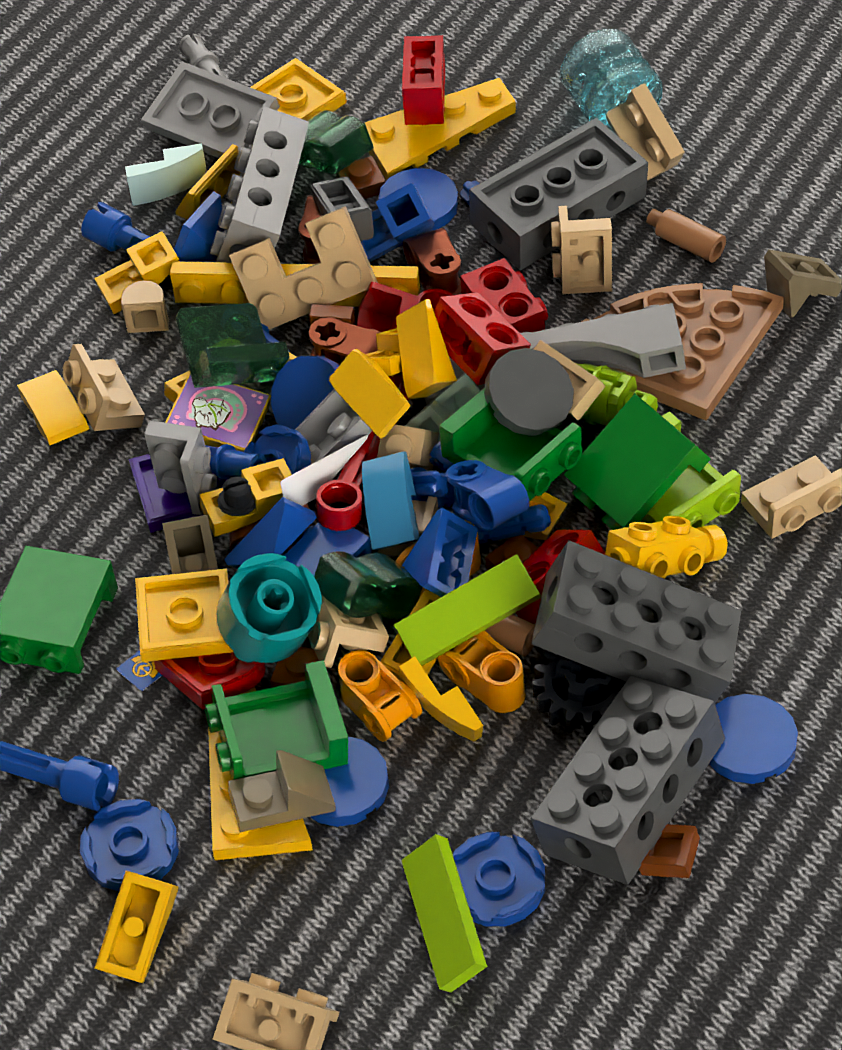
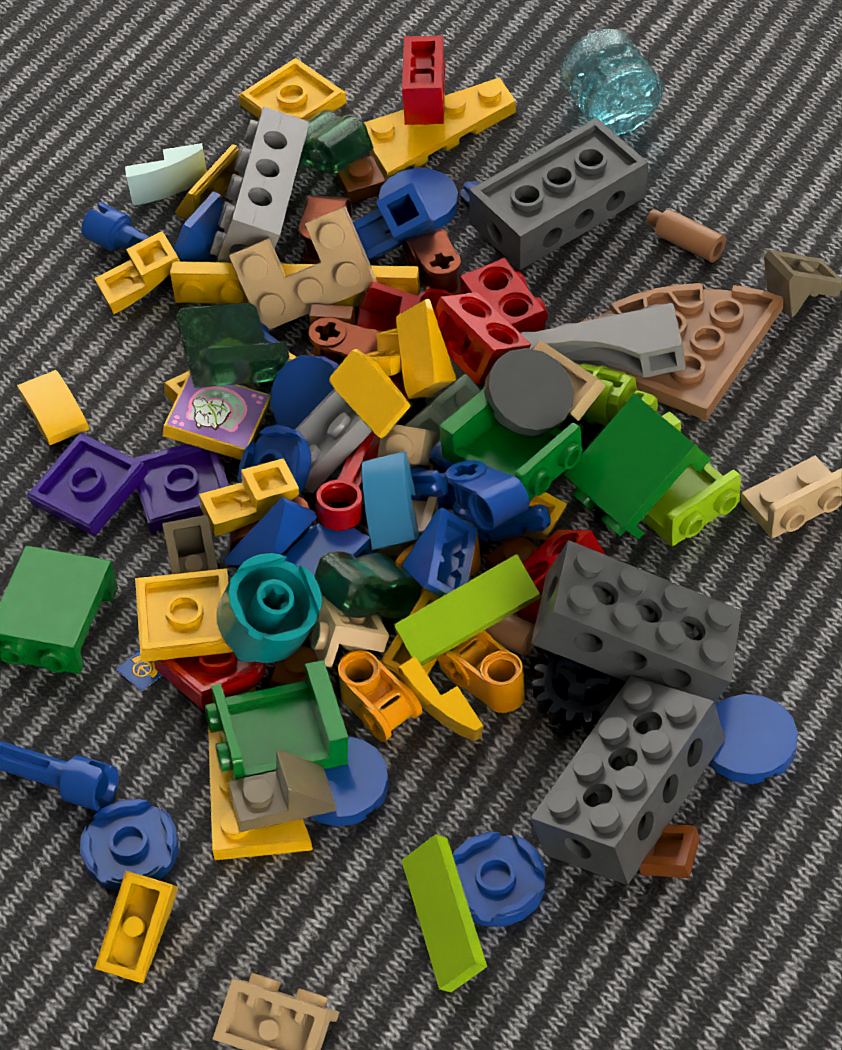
(87, 484): none -> dark purple tile
(101, 391): tan bracket -> none
(144, 308): tan brick -> none
(180, 460): light grey bracket -> none
(199, 55): light grey pin -> none
(205, 110): light grey plate -> none
(229, 462): blue axle -> none
(236, 497): black piece -> none
(304, 484): white sticker -> none
(341, 192): dark grey slope -> none
(584, 254): tan bracket -> none
(646, 131): tan bracket -> none
(667, 546): yellow brick -> none

